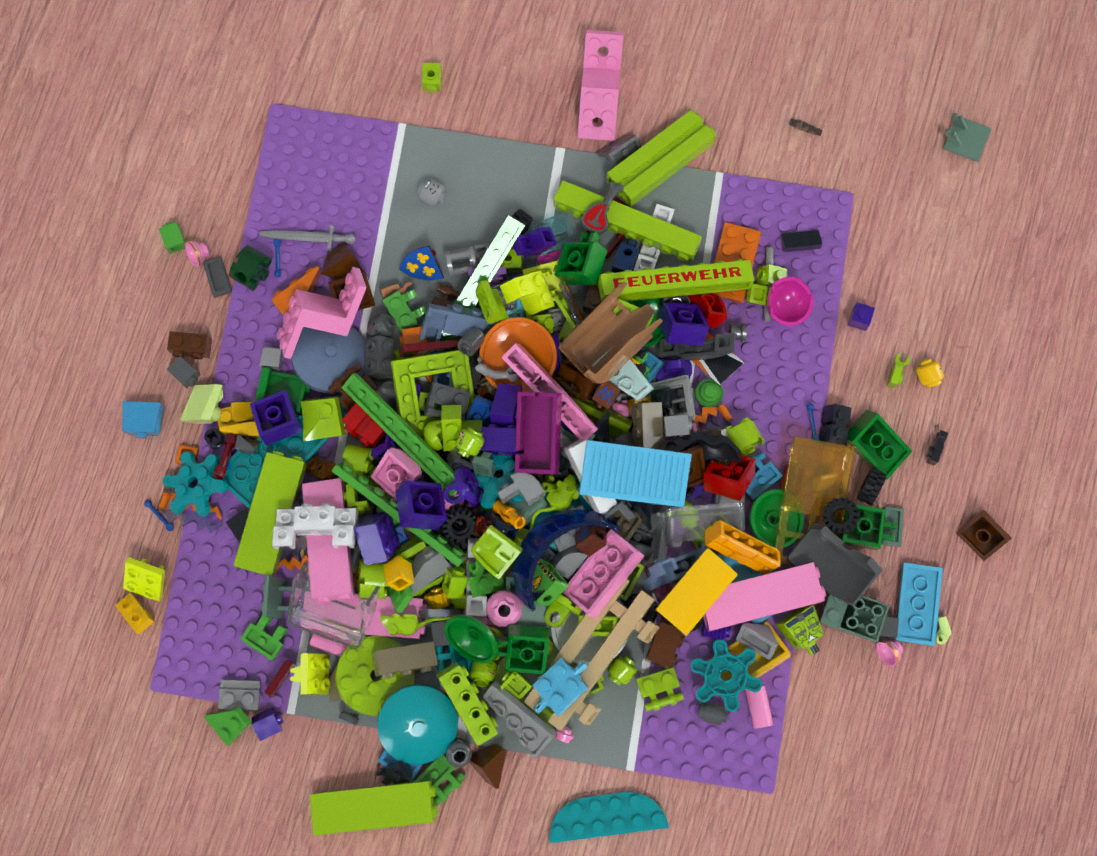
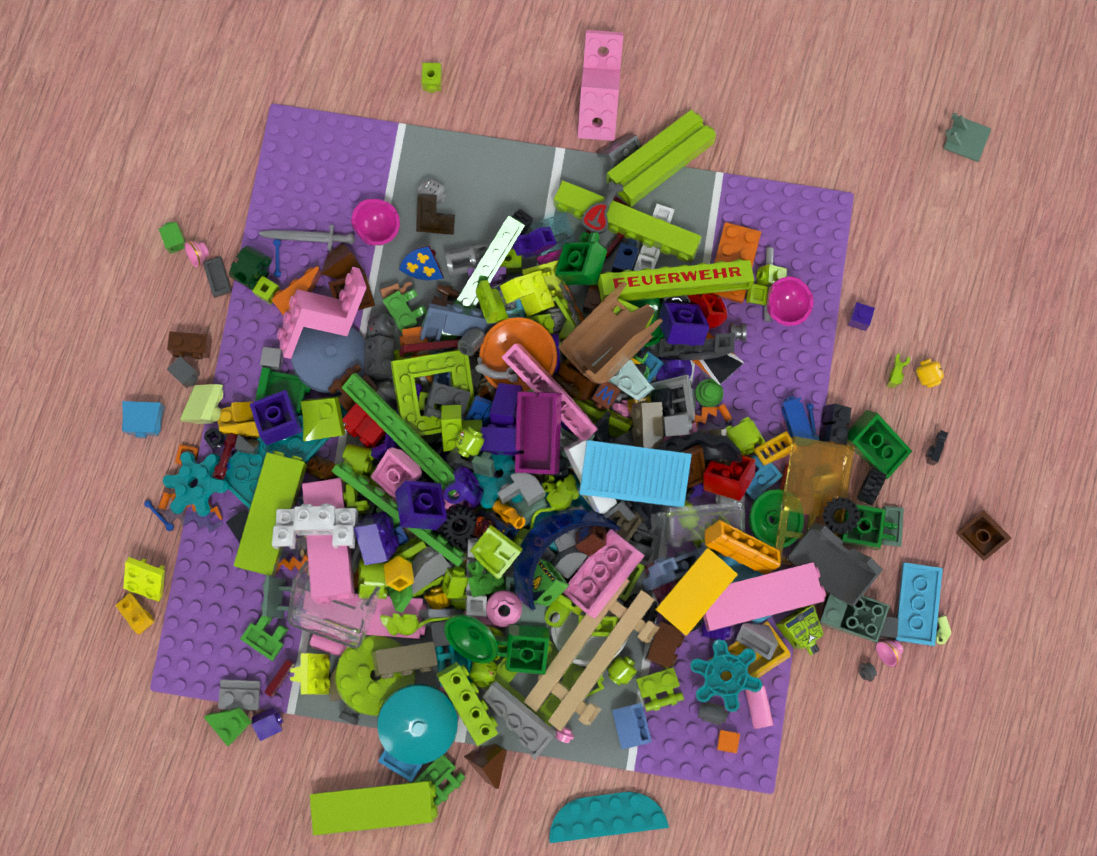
(260, 288): none -> lime piece
(375, 221): none -> dark pink cylinder
(395, 772): black plate -> none
(429, 220): none -> dark brown plate
(433, 435): lime hair -> none
(458, 752): dark grey head -> none
(516, 684): lime bracket -> none
(560, 686): medium azure plate -> none
(631, 726): none -> medium blue brick
(728, 741): none -> orange tile
(784, 437): none -> yellow slope
(796, 418): none -> blue window
(801, 241): black slope -> none
(804, 126): clear smoke animal -> none
(867, 671): none -> dark grey plate

